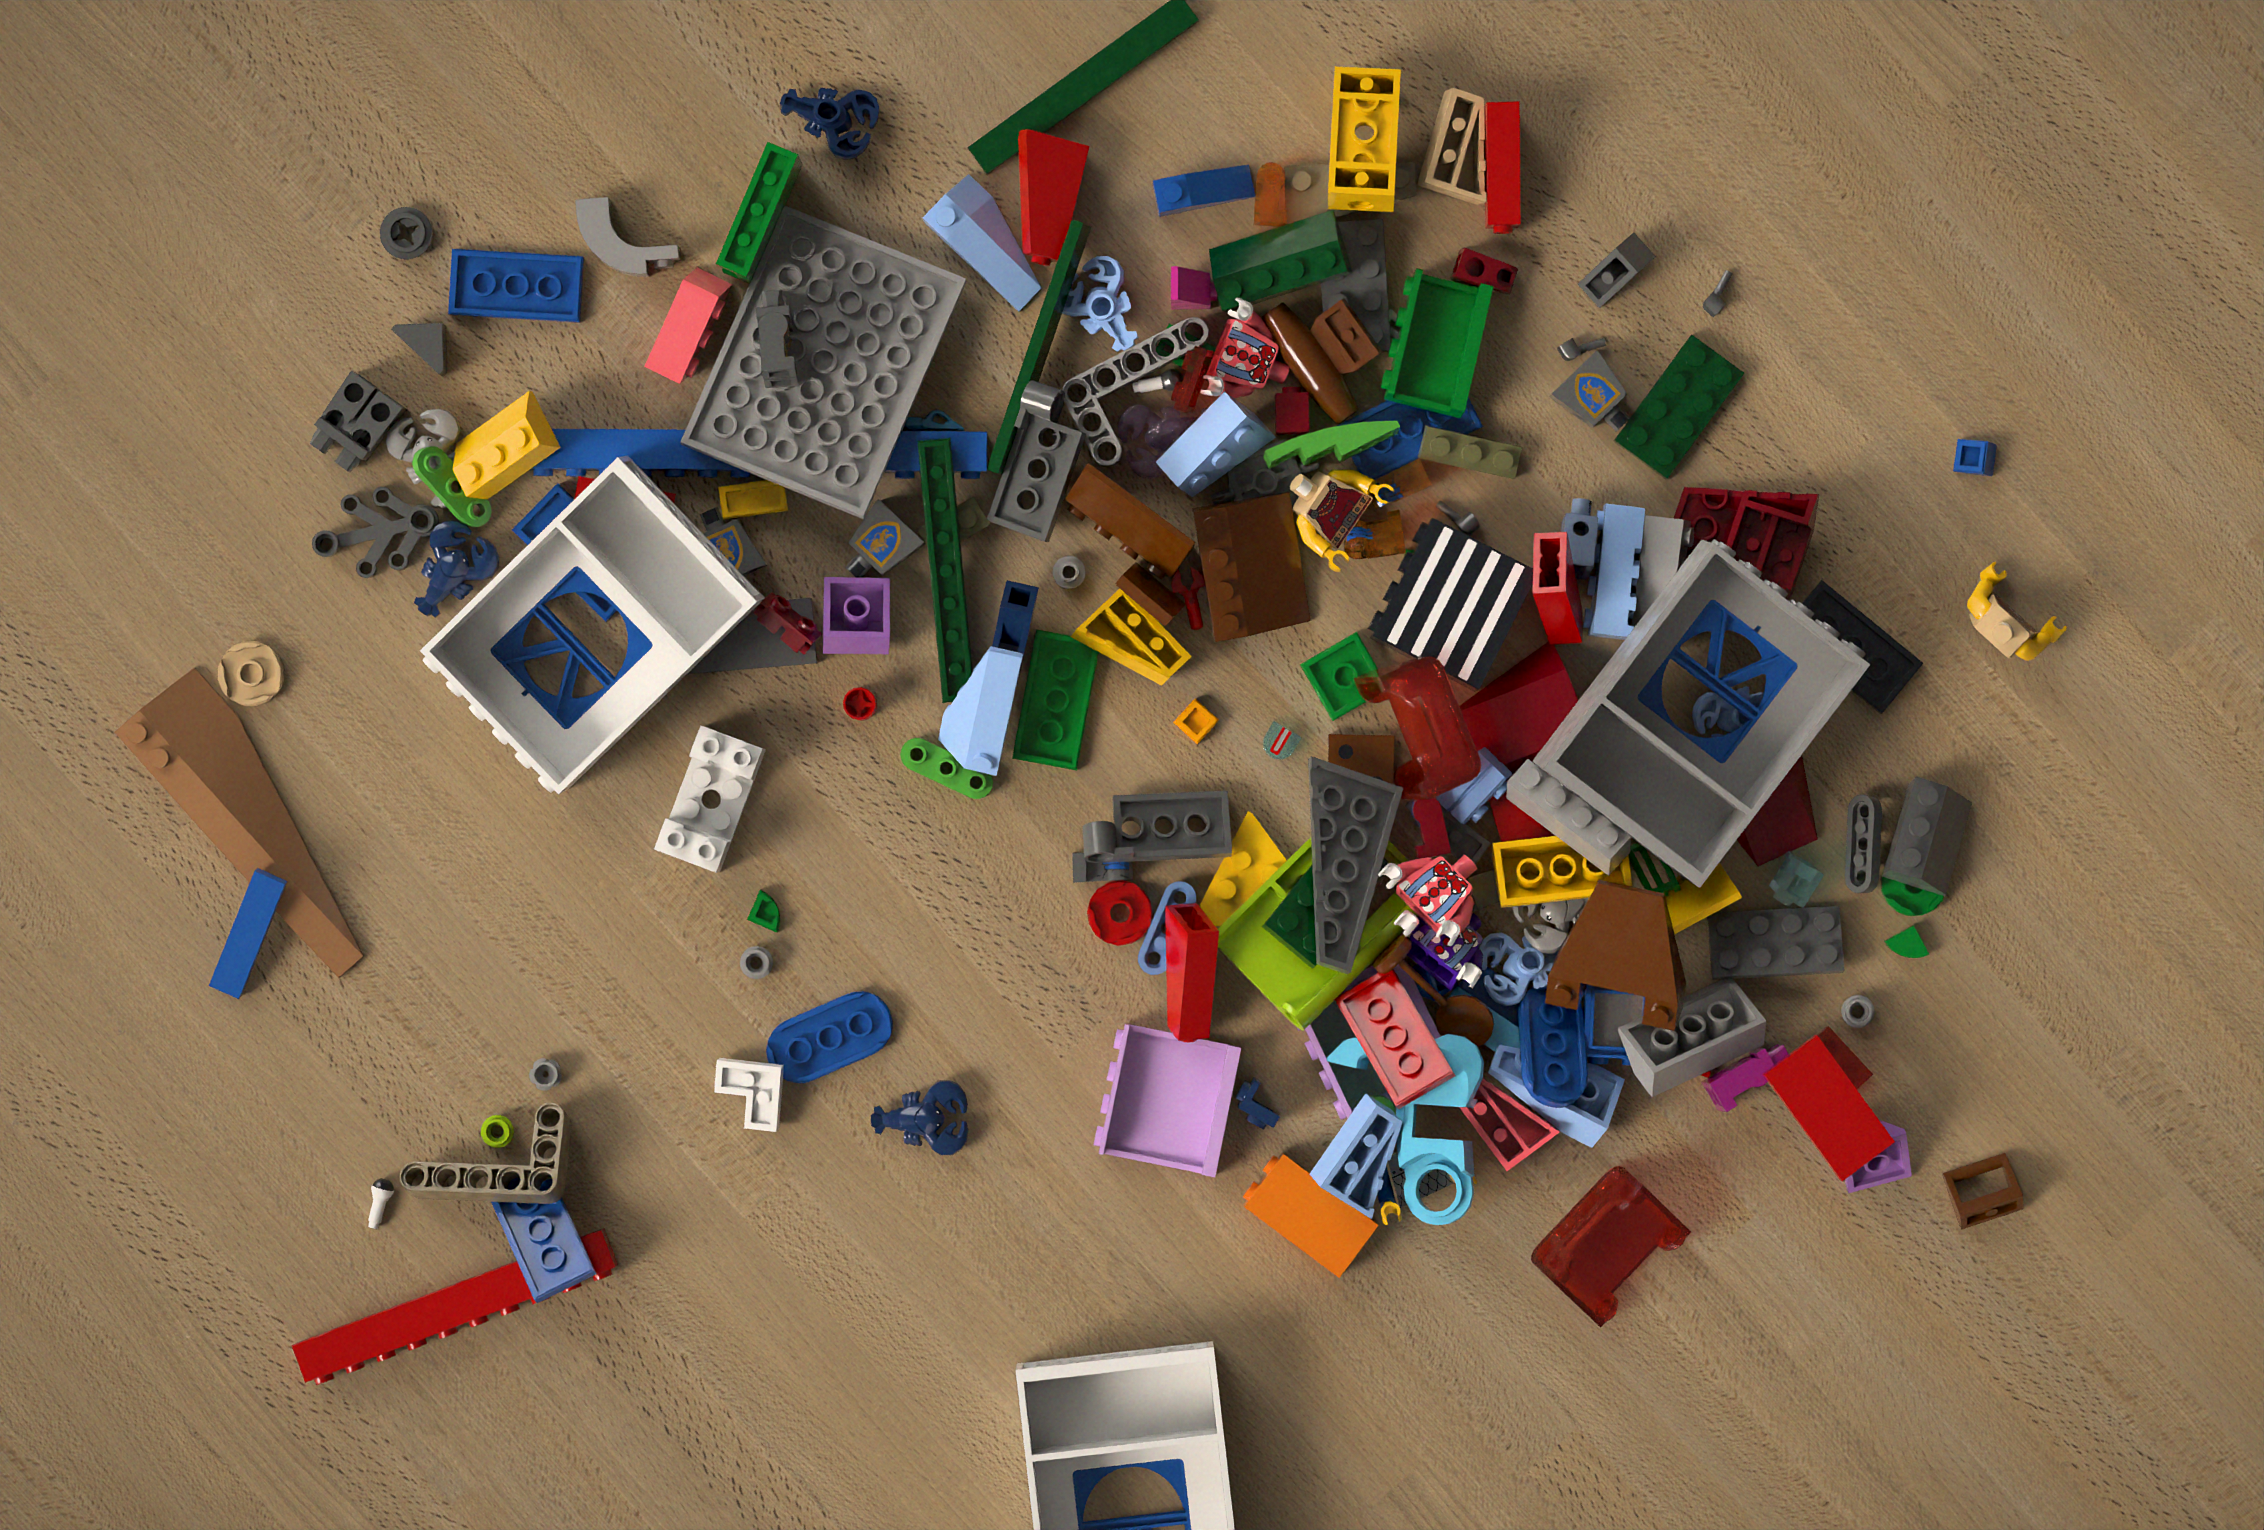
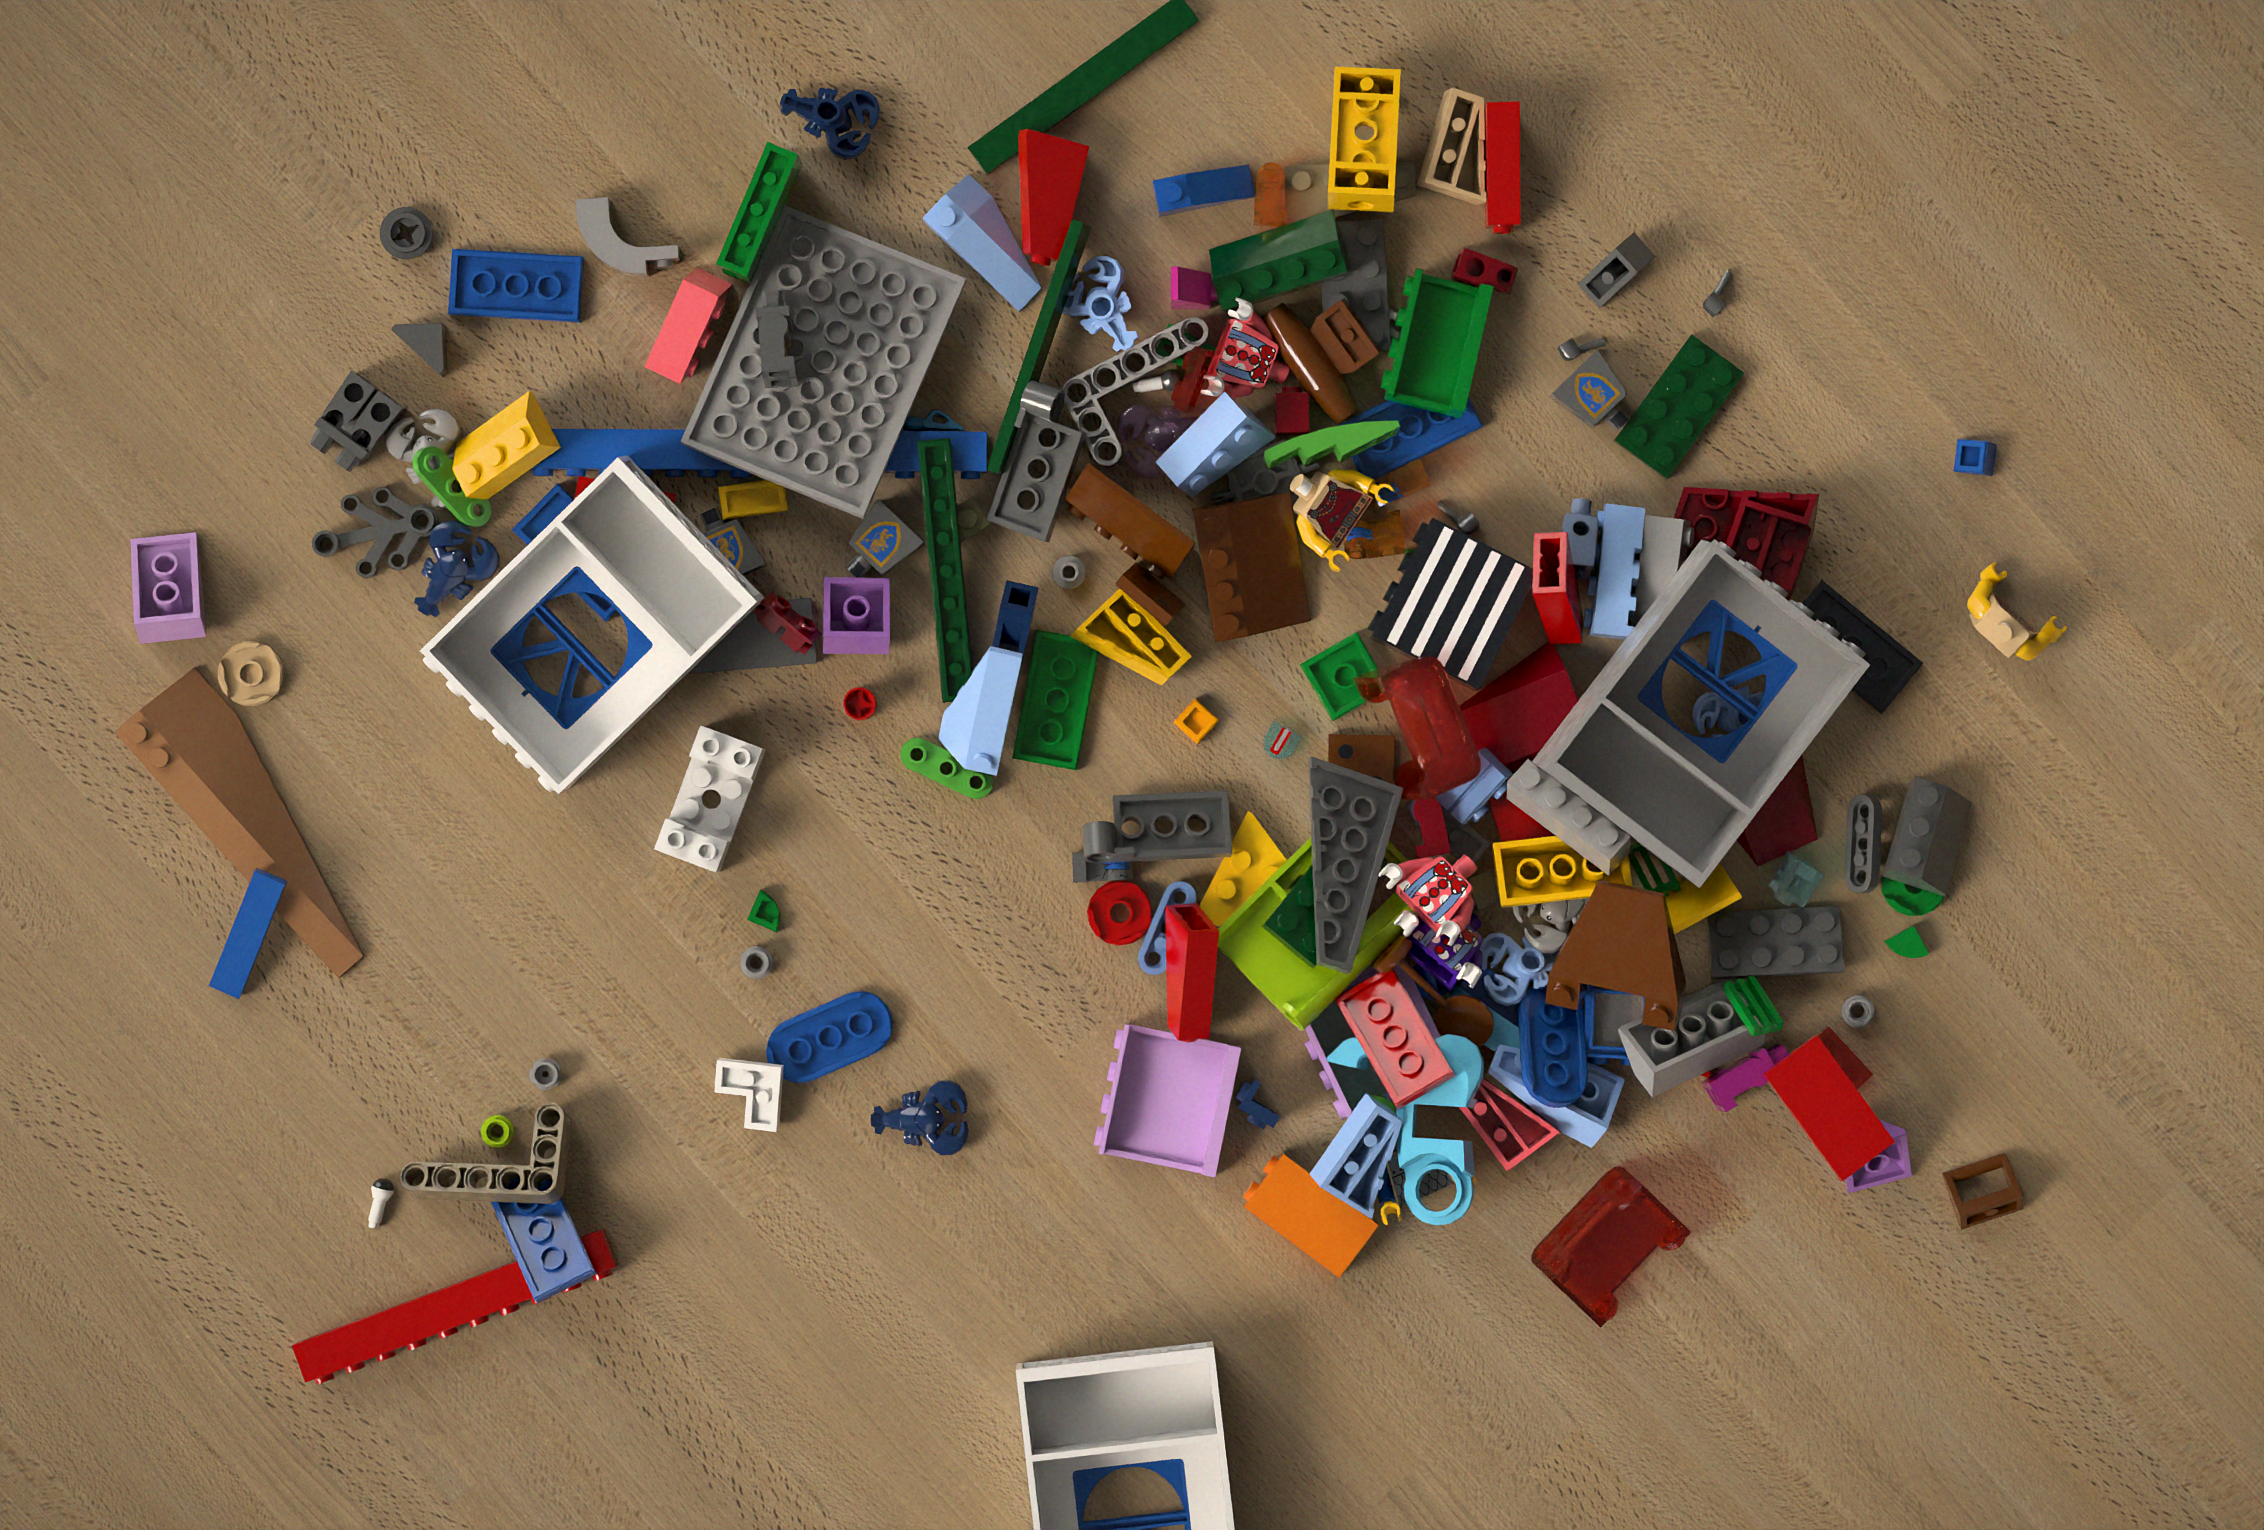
(167, 588): none -> lavender slope
(1190, 596): red bar -> none
(1470, 452): olive plate -> none
(1758, 1006): none -> green tile

